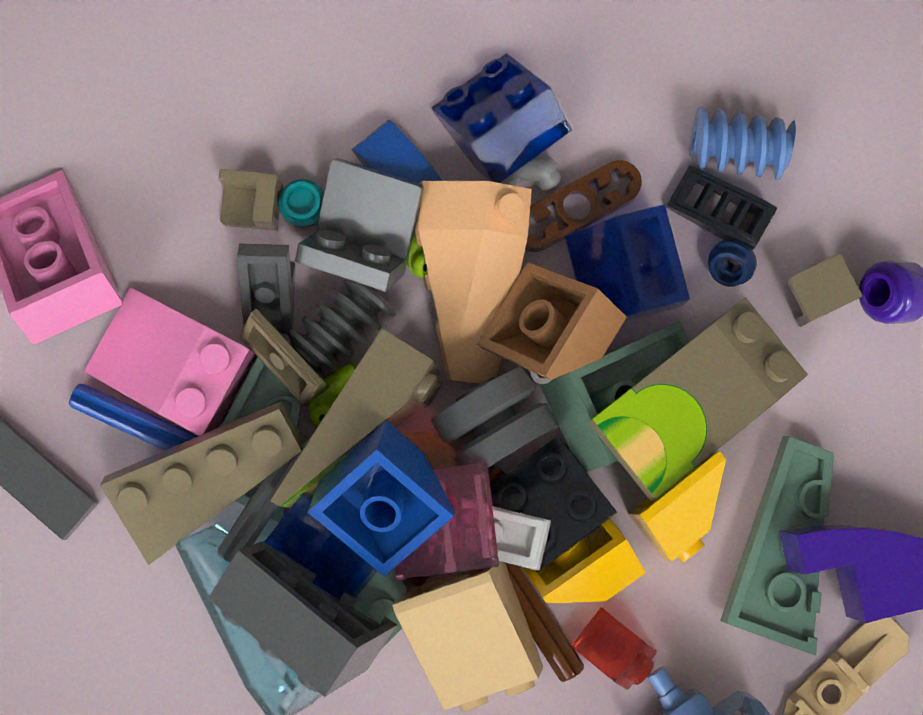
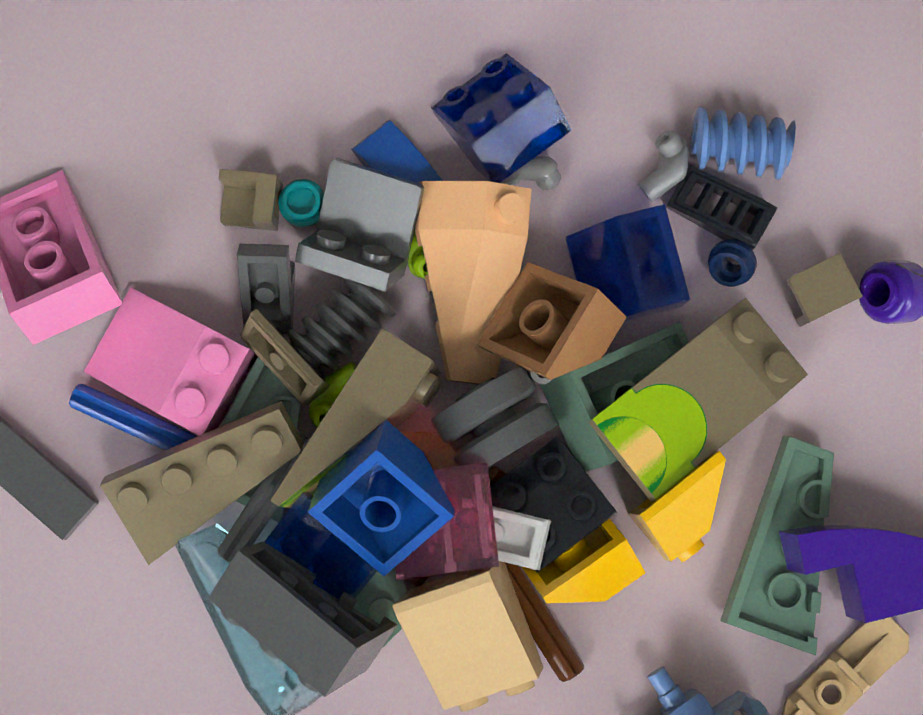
(614, 202): reddish brown beam -> none
(615, 650): clear red bracket -> none
(671, 165): none -> light grey arm

